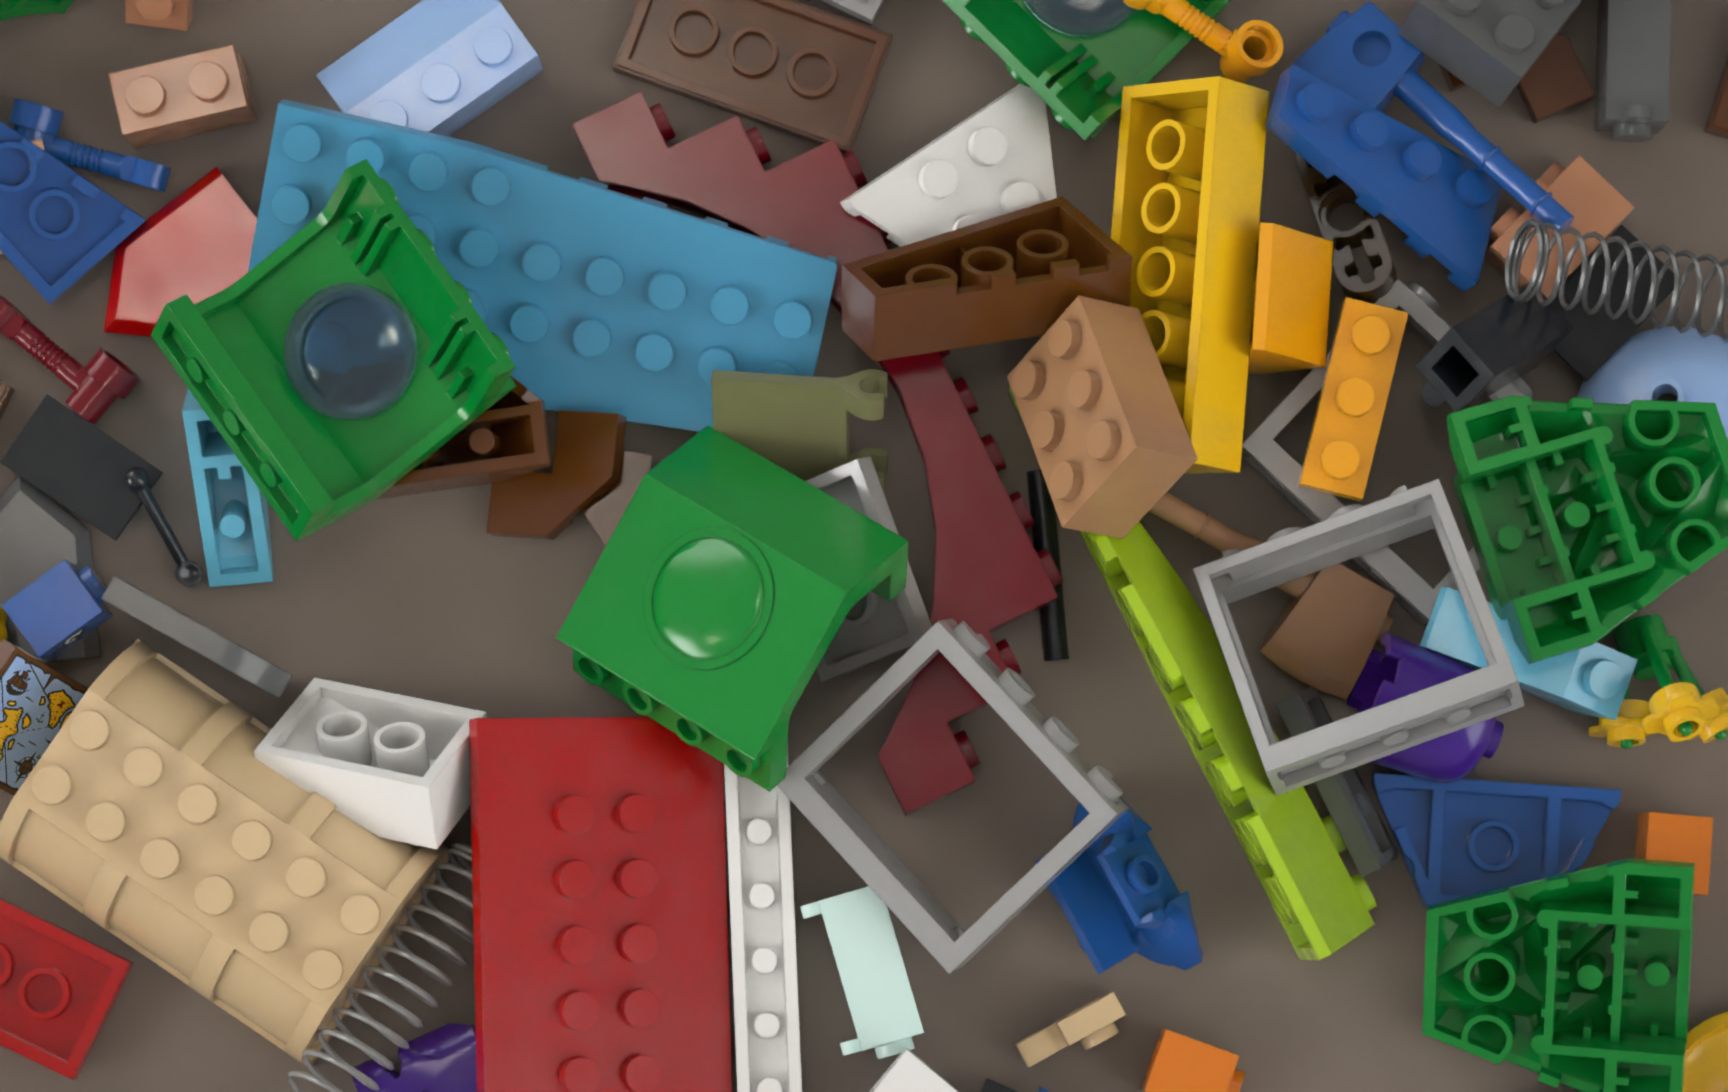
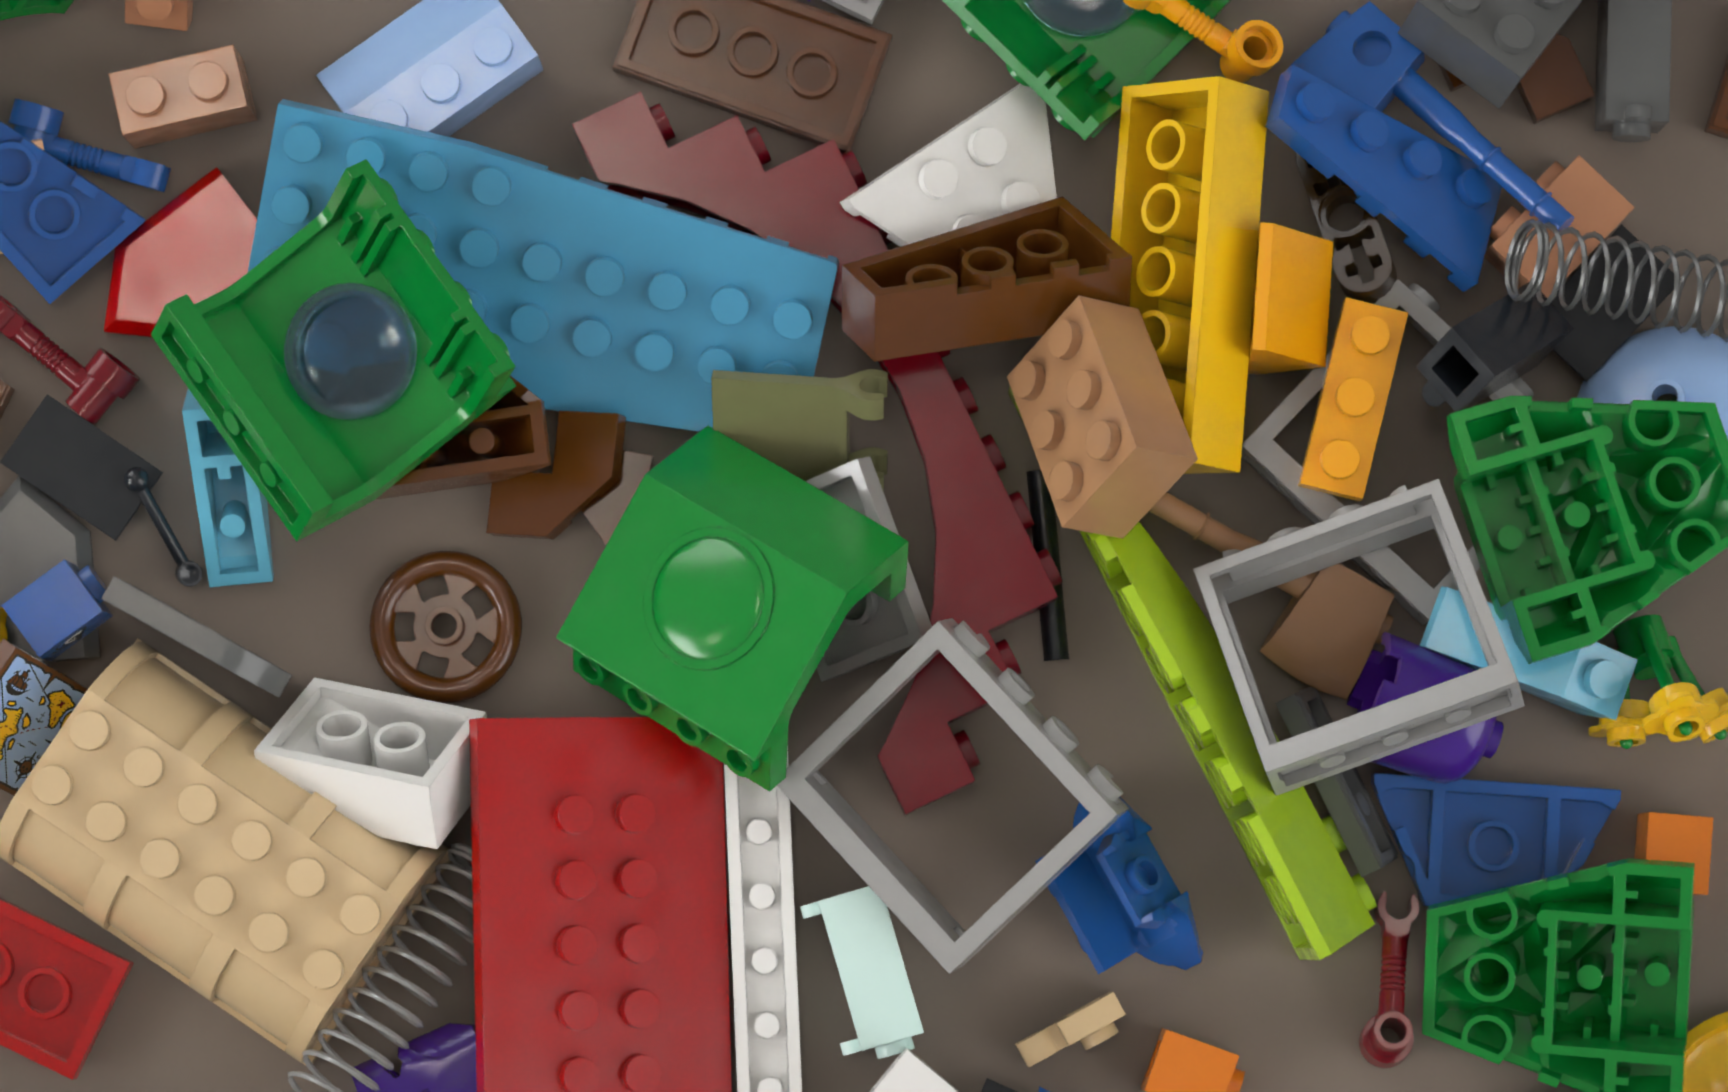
(402, 658): none -> reddish brown plate
(1392, 995): none -> dark red brick

